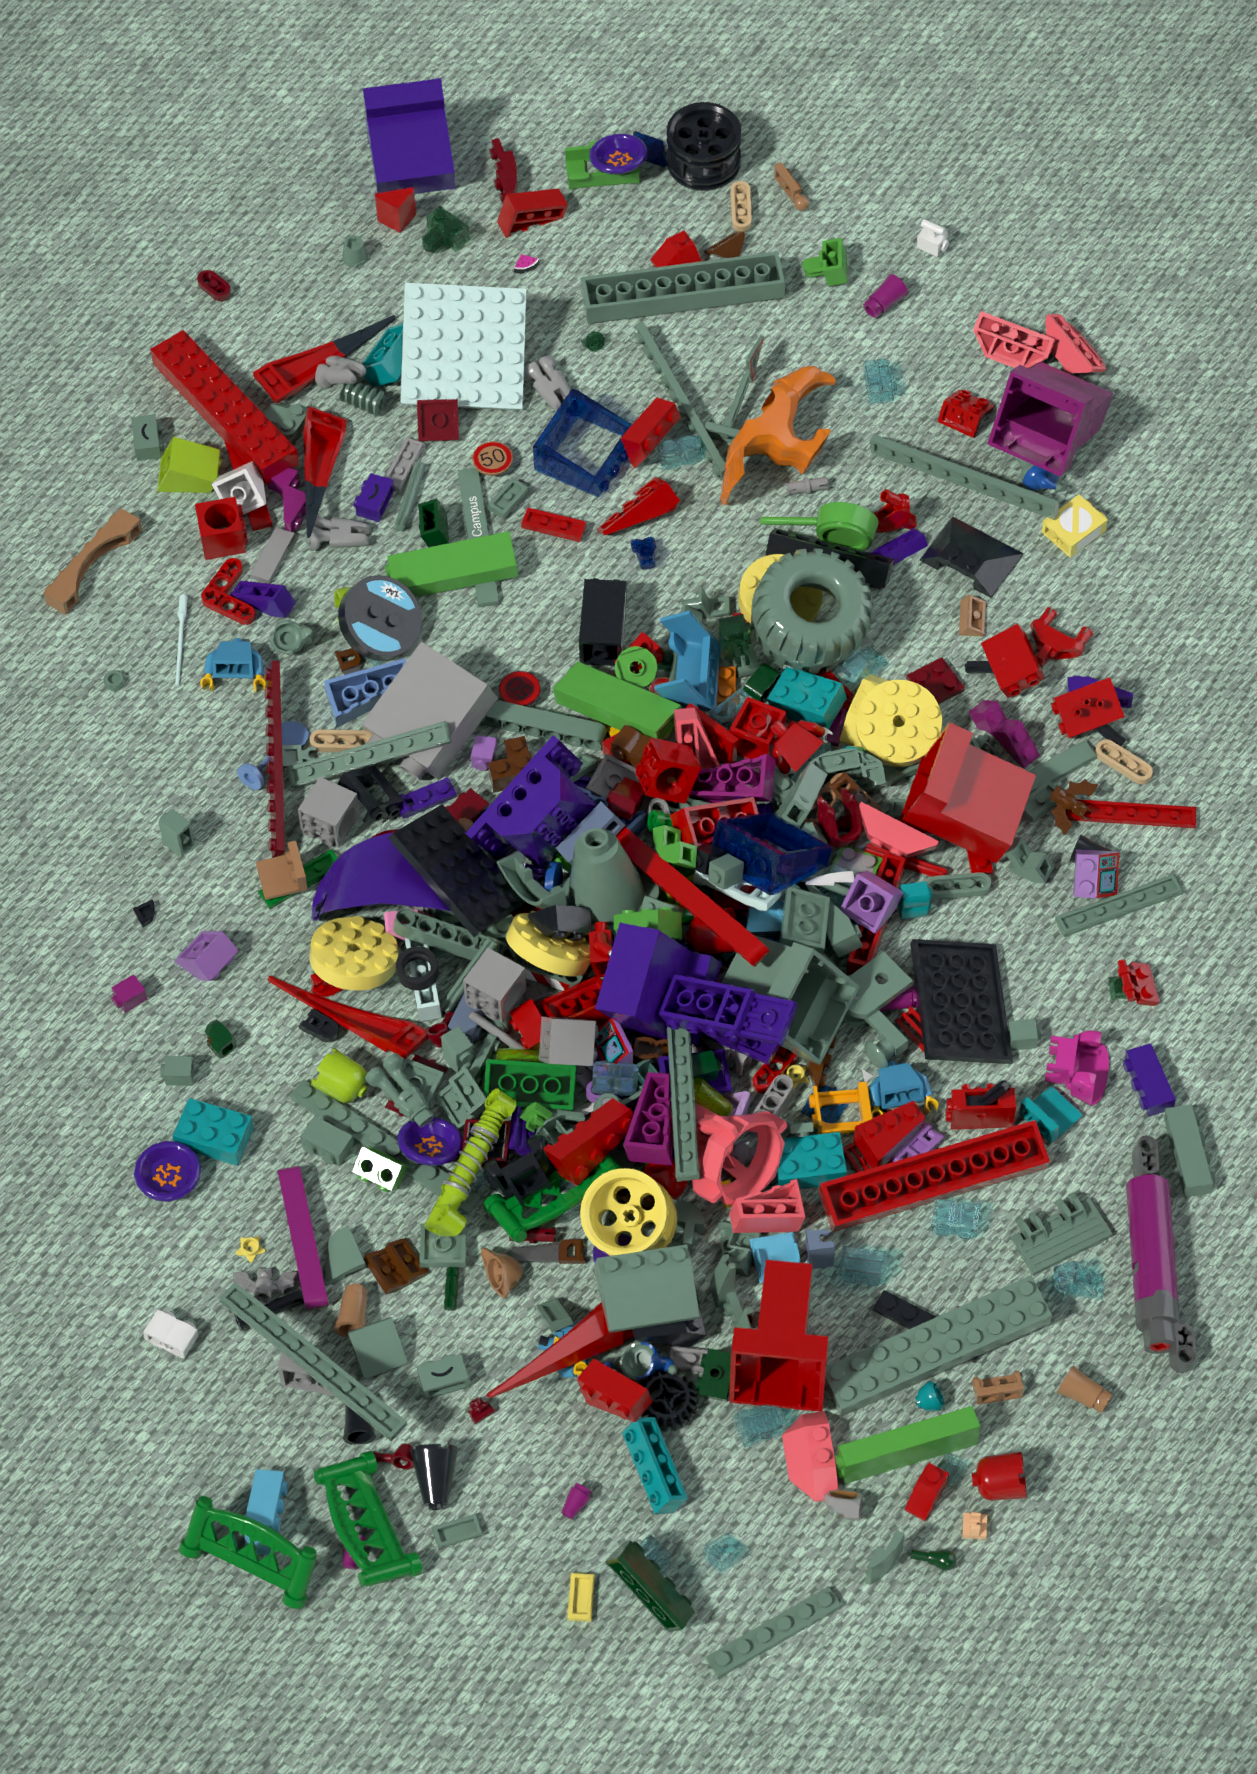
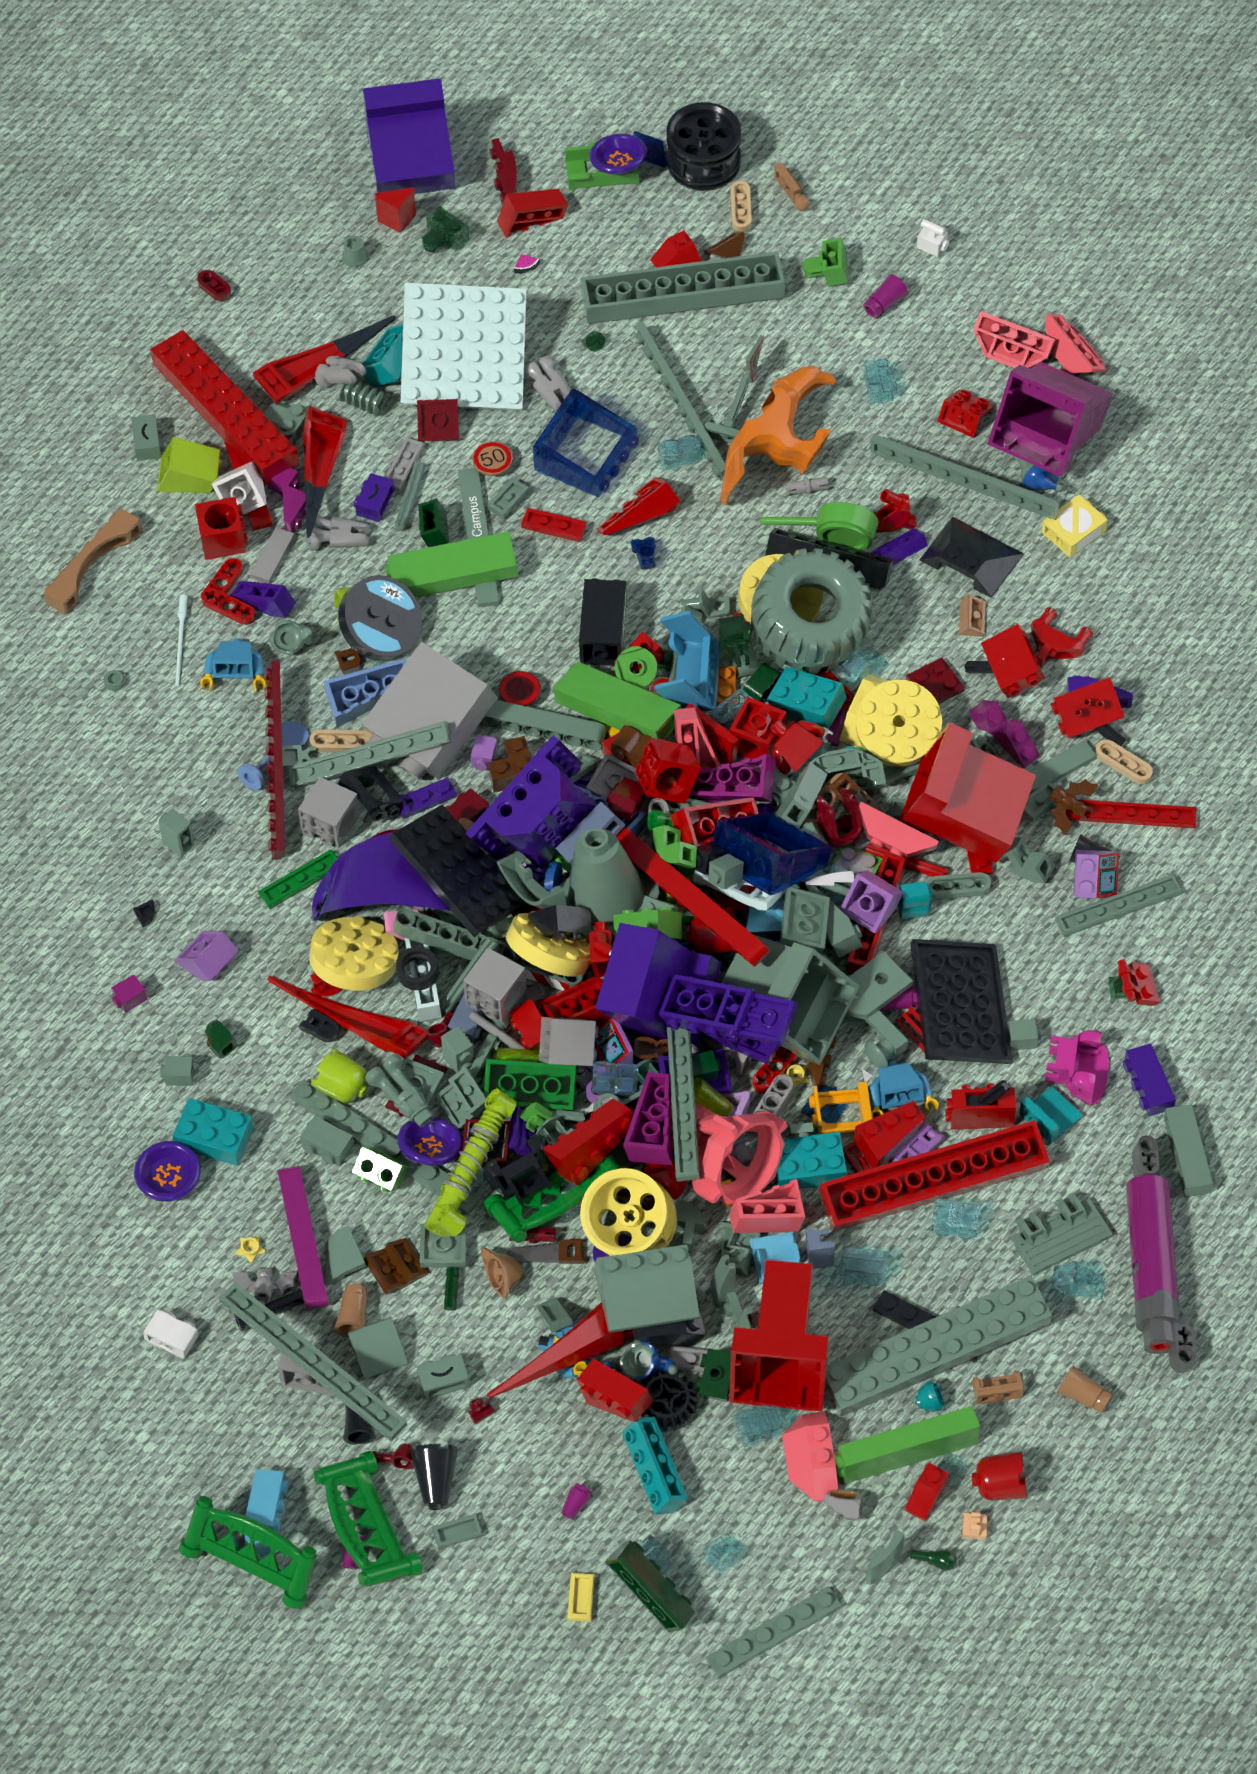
(282, 874): medium nougat bracket -> none
(649, 429): red slope -> none

